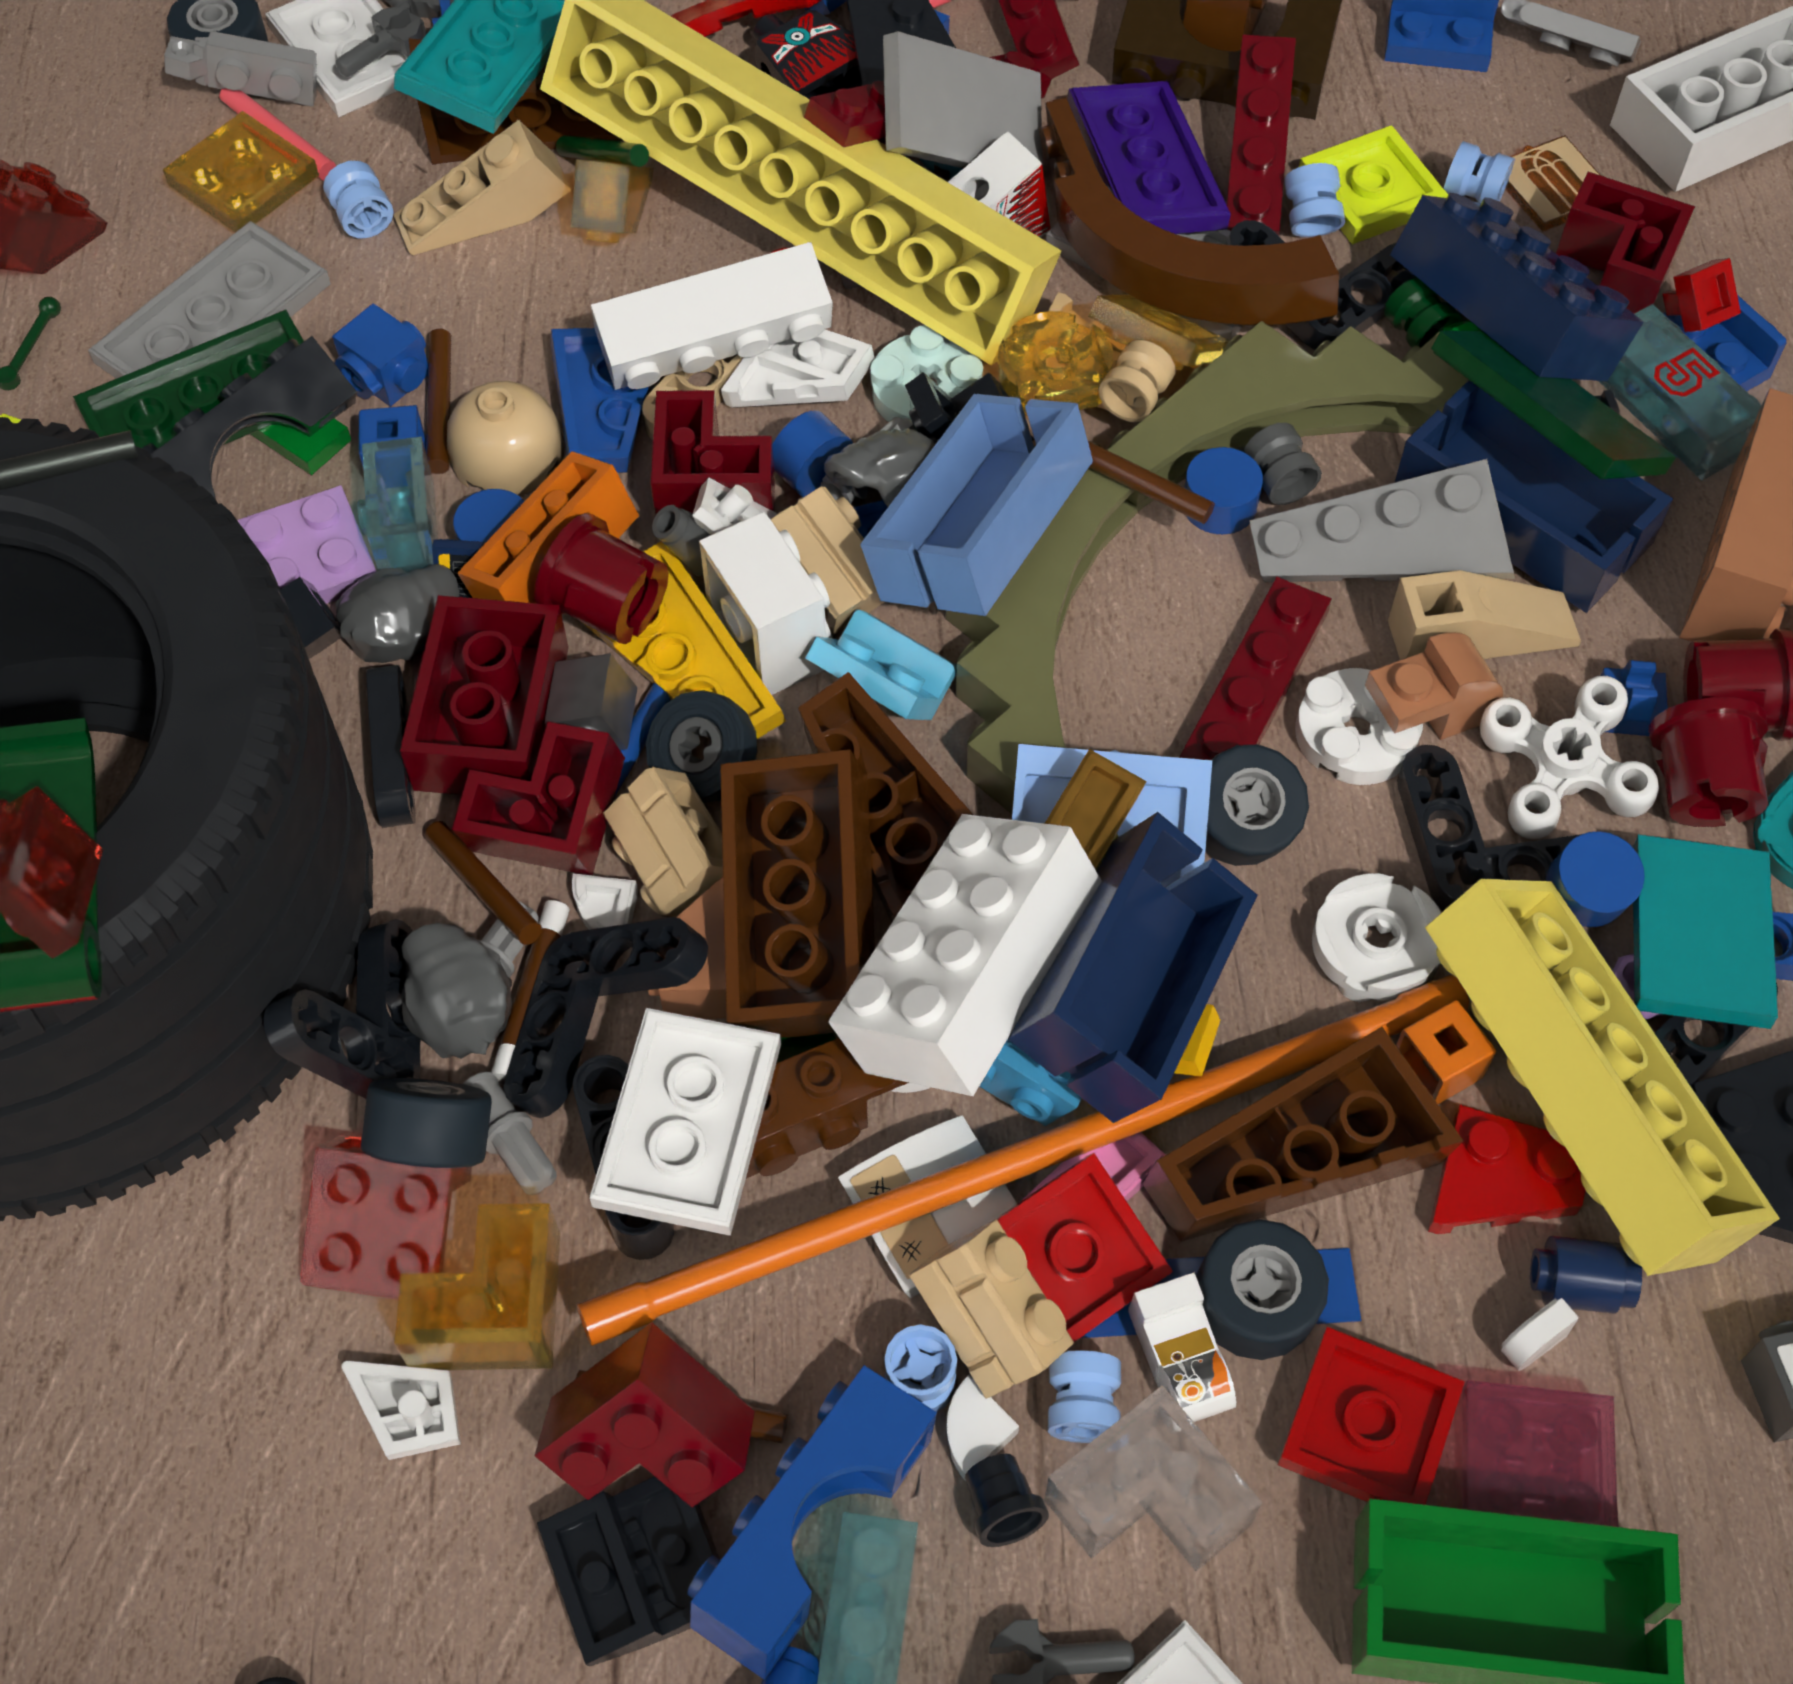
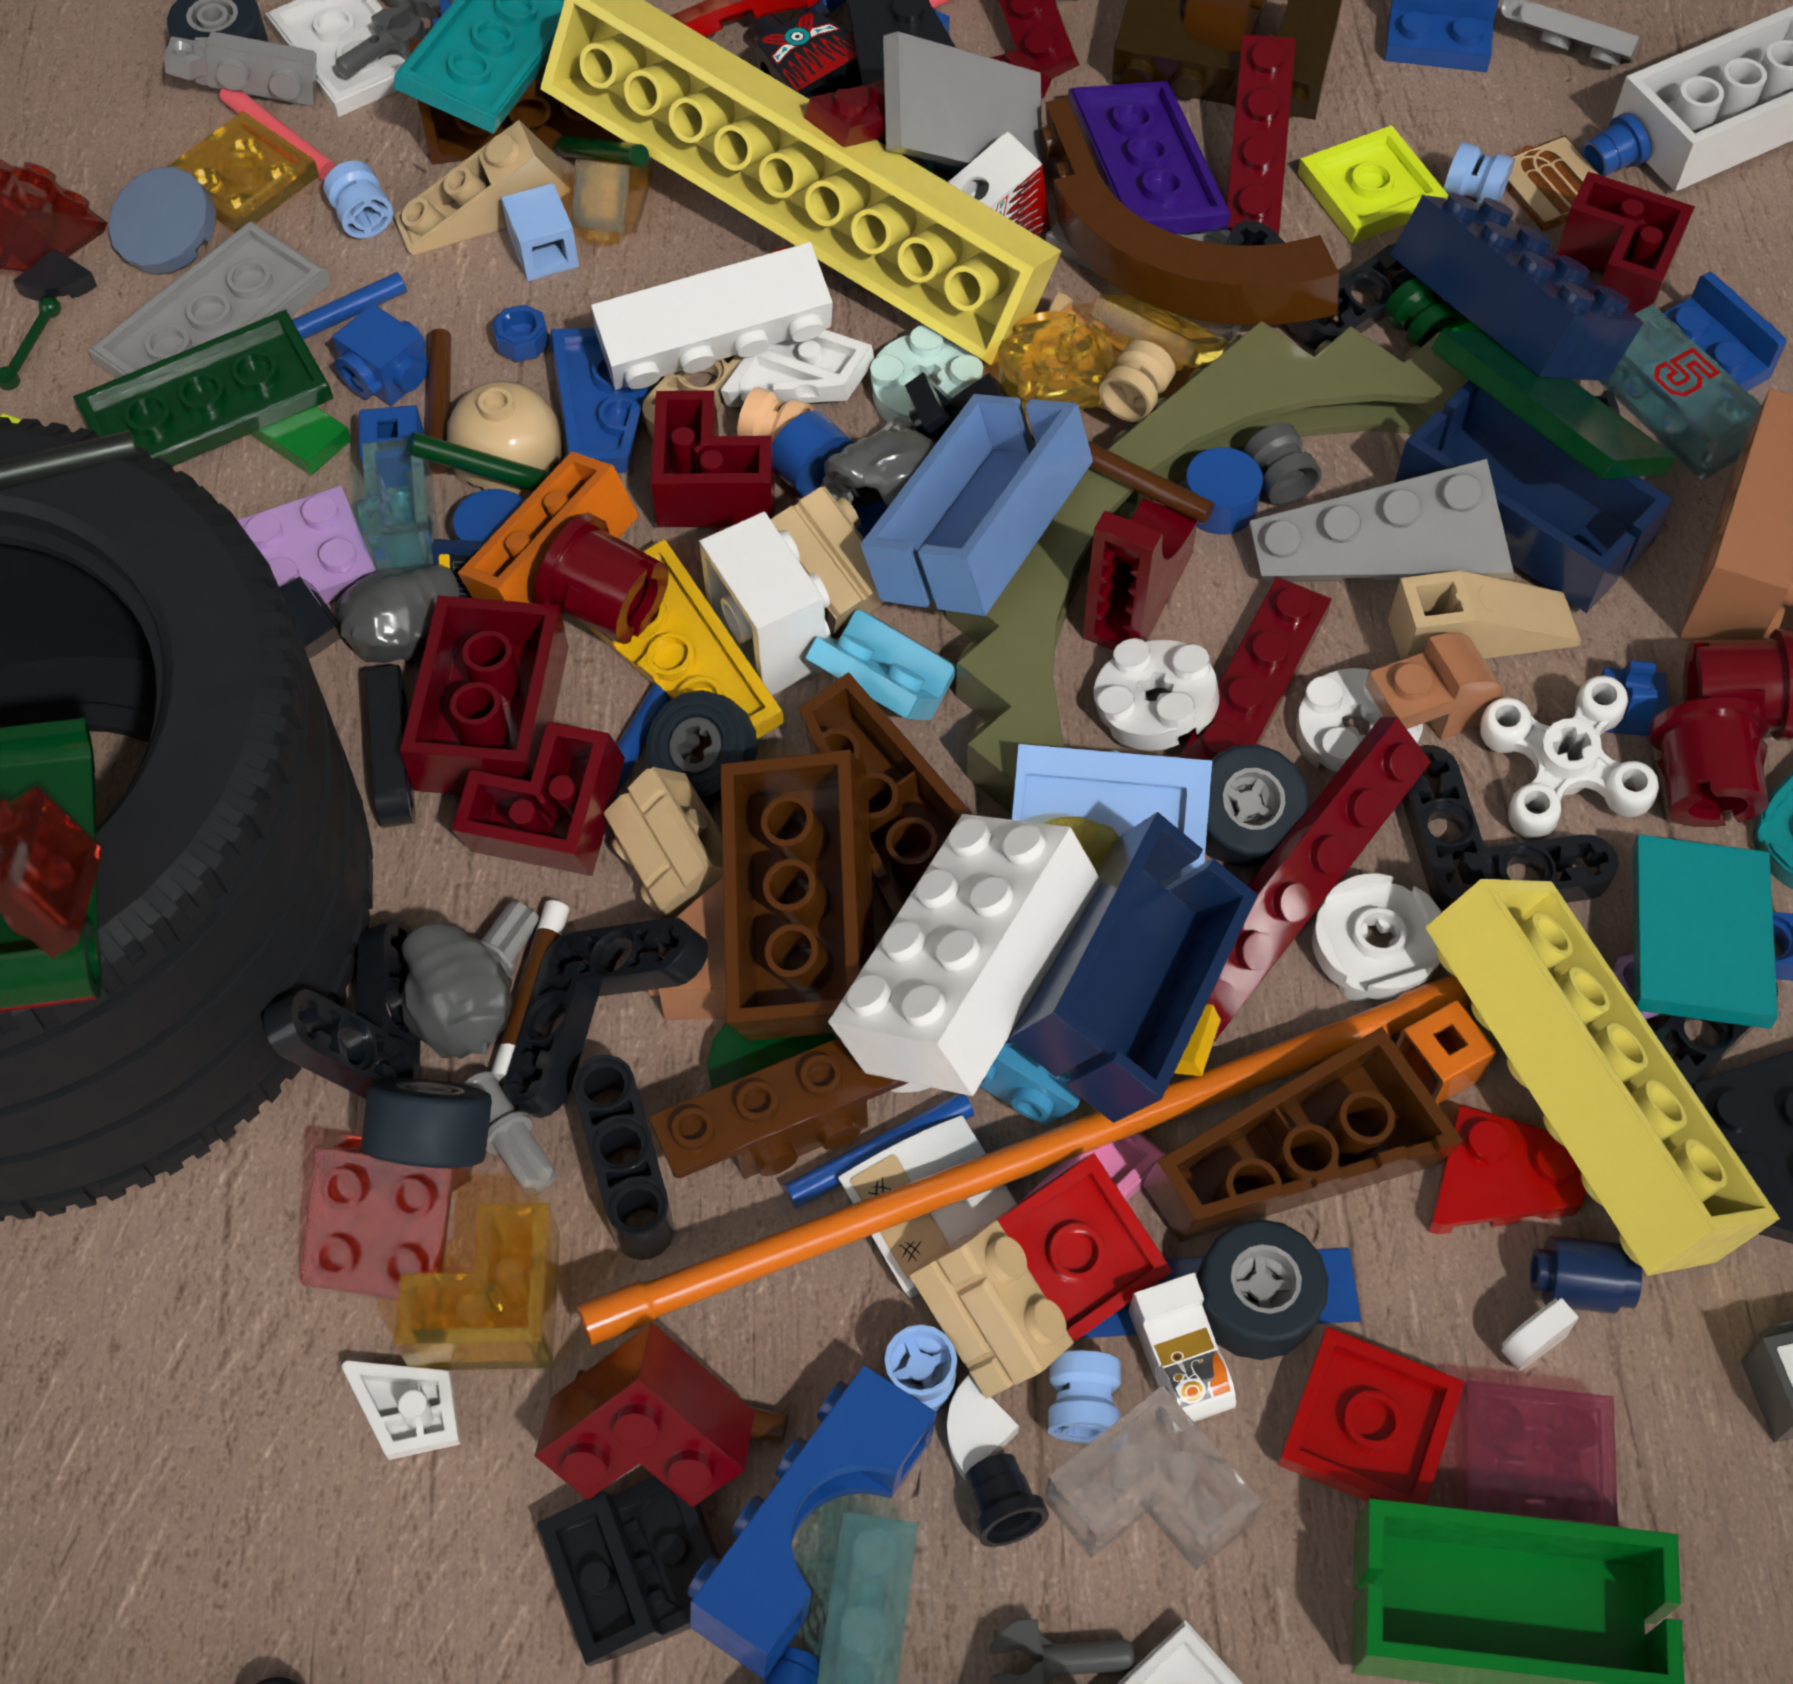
(54, 276): none -> black tile
(161, 220): none -> sand blue tile
(296, 391): black arch -> none
(350, 305): none -> blue bar
(475, 461): none -> dark green bar
(483, 883): reddish brown bar -> none
(520, 332): none -> blue tile
(540, 231): none -> light blue brick
(593, 696): flat silver brick -> none
(604, 900): white tile -> none
(681, 535): dark grey cone -> none
(686, 1121): white tile -> none
(724, 507): white piece -> none
(766, 414): none -> light nougat wheel
(825, 1177): none -> blue bar
(1096, 803): pearl gold tile -> none
(1134, 571): none -> dark red arch
(1152, 665): none -> white plate
(1314, 200): light blue wheel -> none
(1318, 856): none -> dark red plate
(1597, 877): blue piece -> none
(1618, 145): none -> blue piece
(1703, 295): red tile -> none

